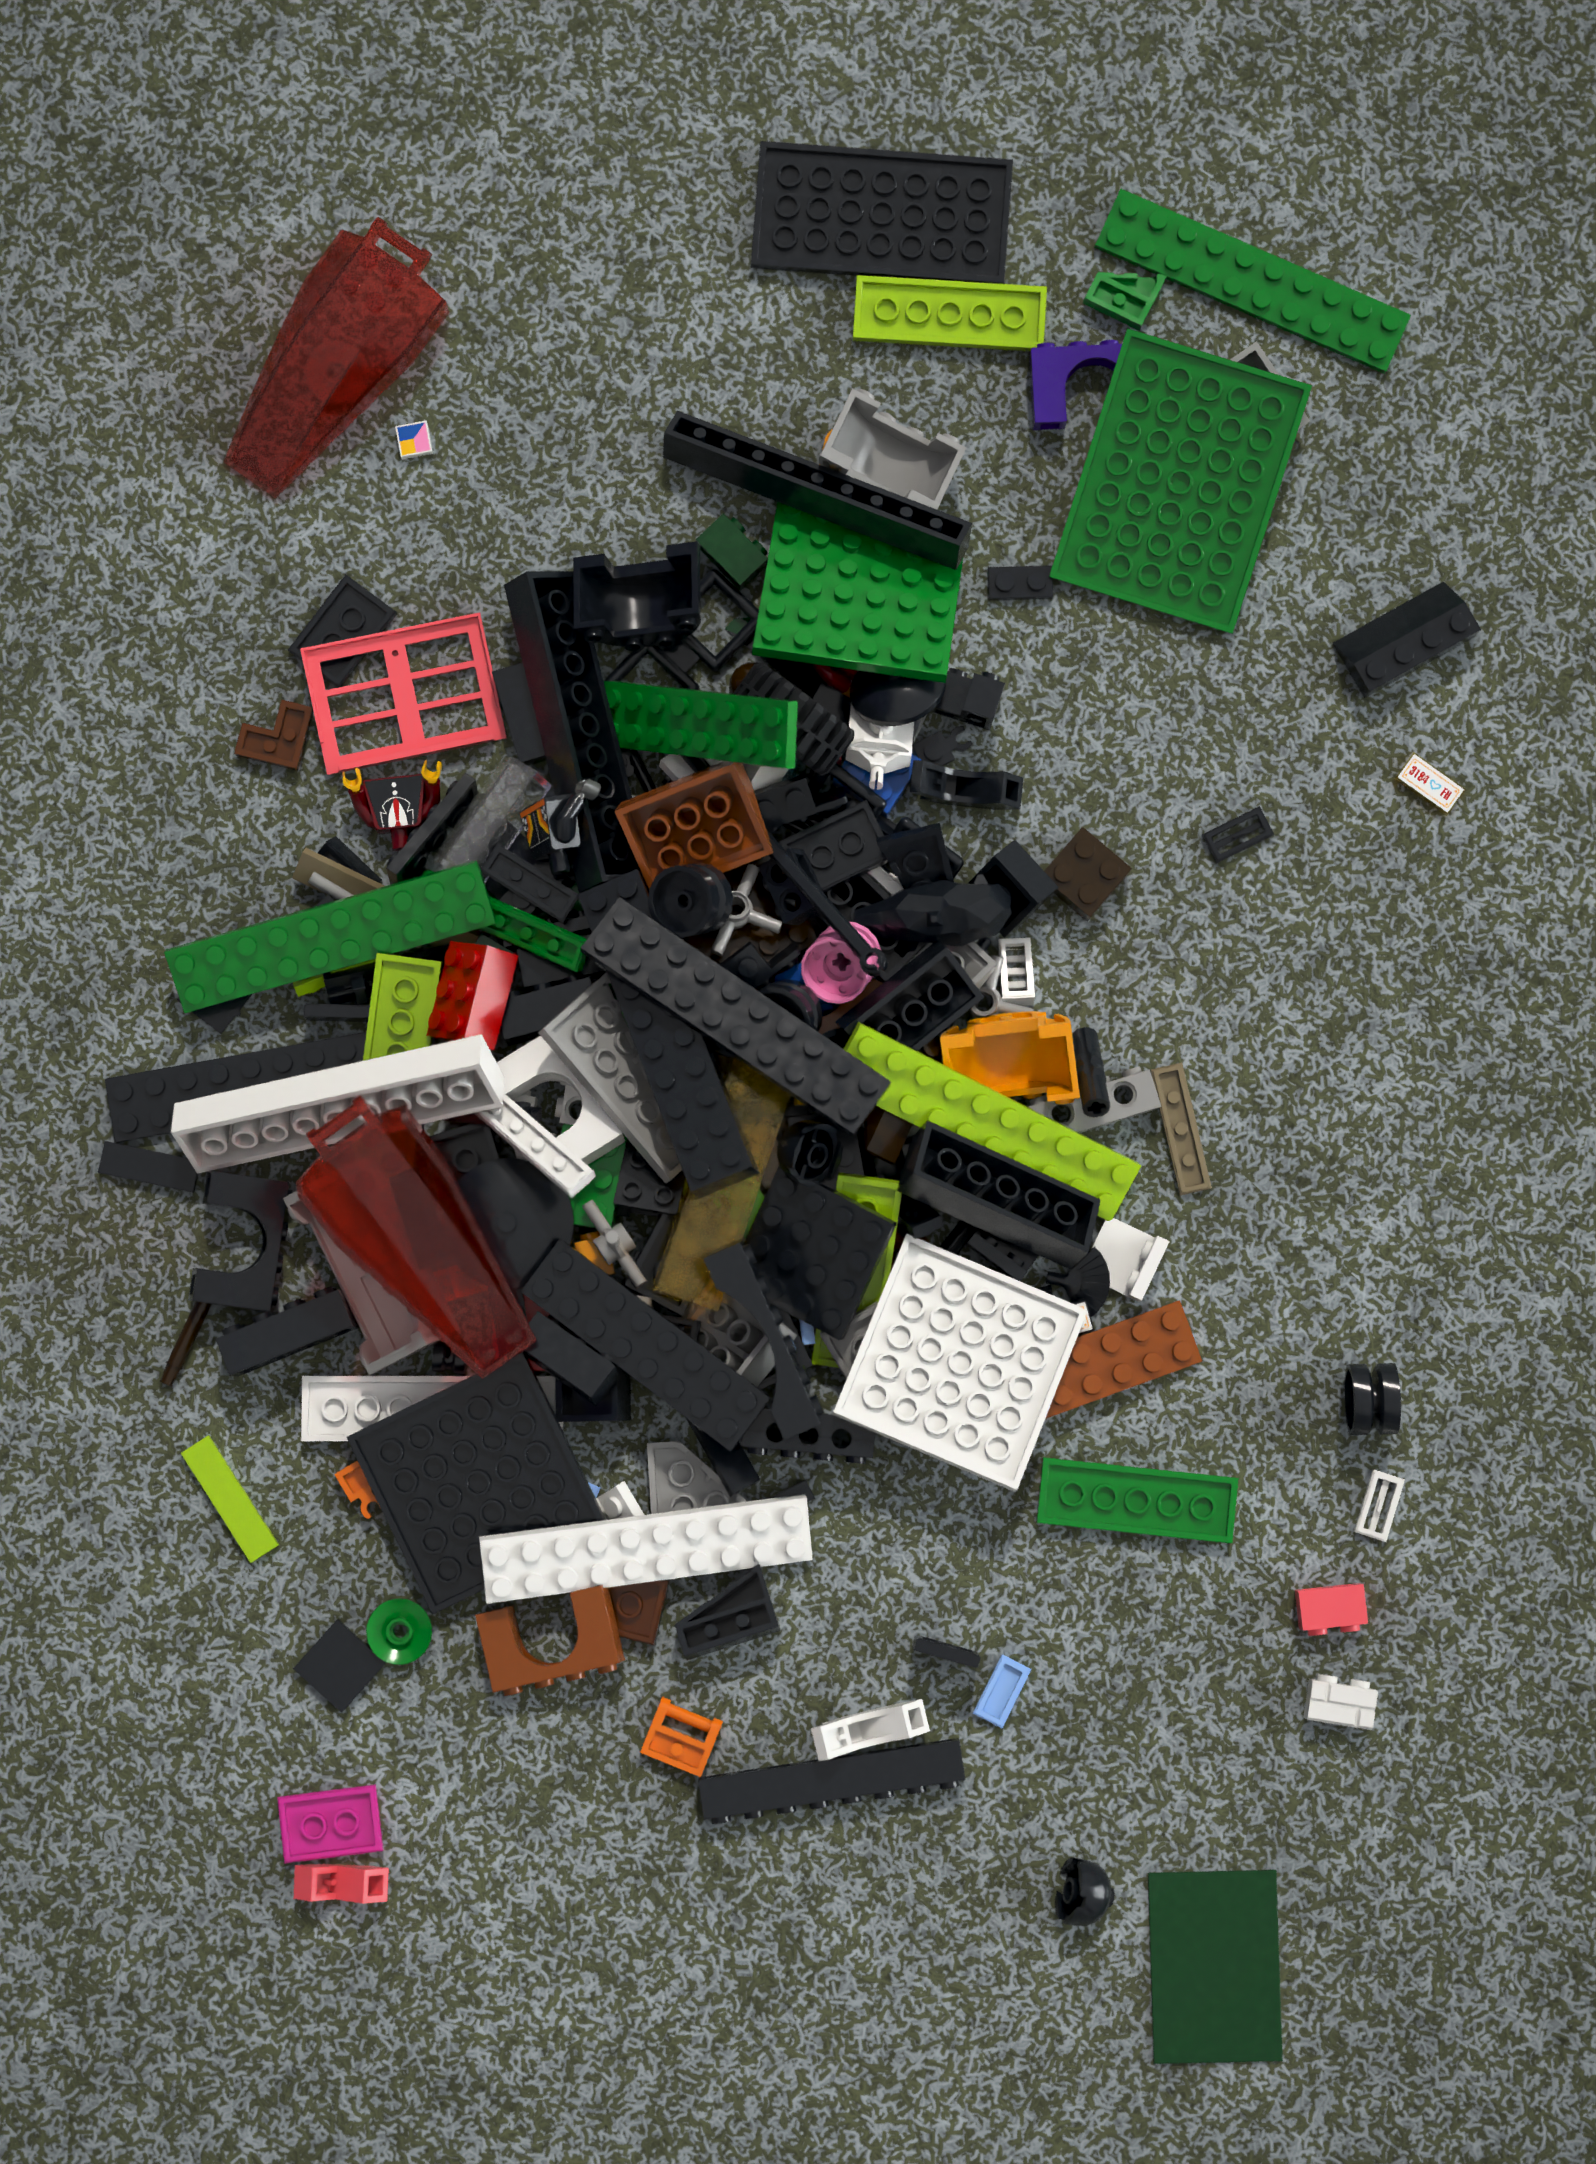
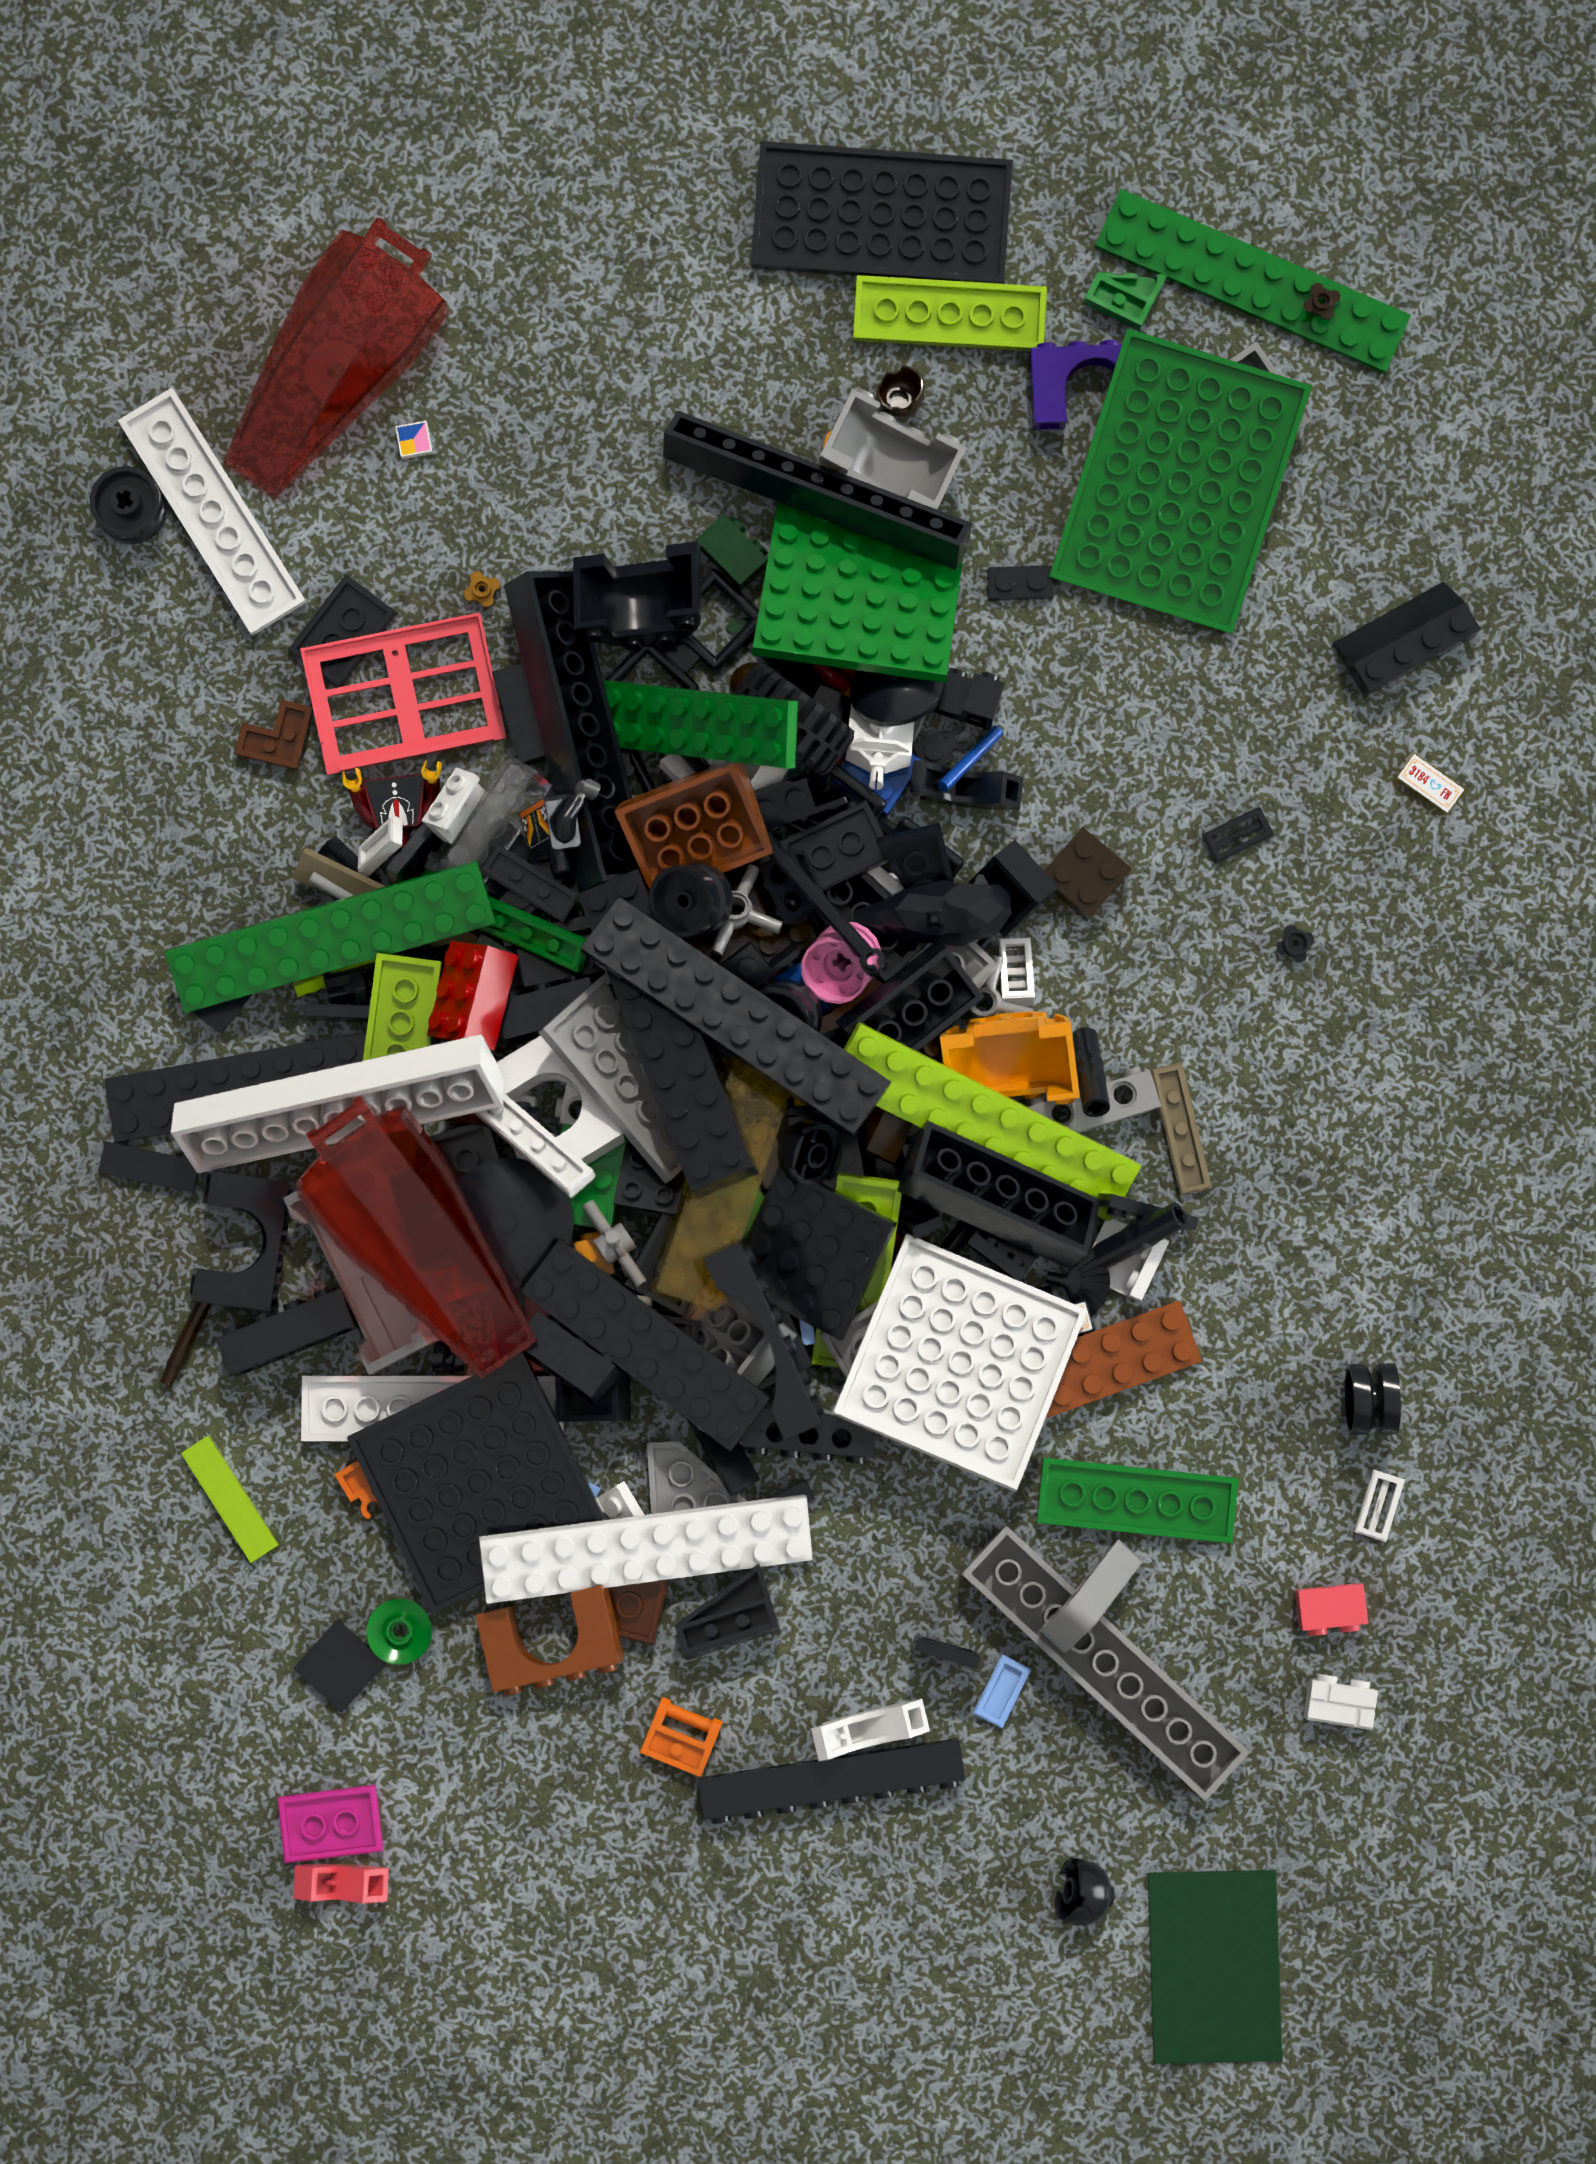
(115, 491): none -> black wheel
(212, 511): none -> white plate
(380, 846): none -> white tile
(454, 805): none -> white bracket
(477, 581): none -> pearl gold plate
(903, 381): none -> dark brown hair
(970, 758): none -> blue bar
(1091, 1597): none -> light grey beam
(1108, 1666): none -> light grey brick
(1120, 1206): none -> black plate
(1140, 1235): none -> black axle
(1304, 941): none -> black plate
(1321, 310): none -> dark brown plate

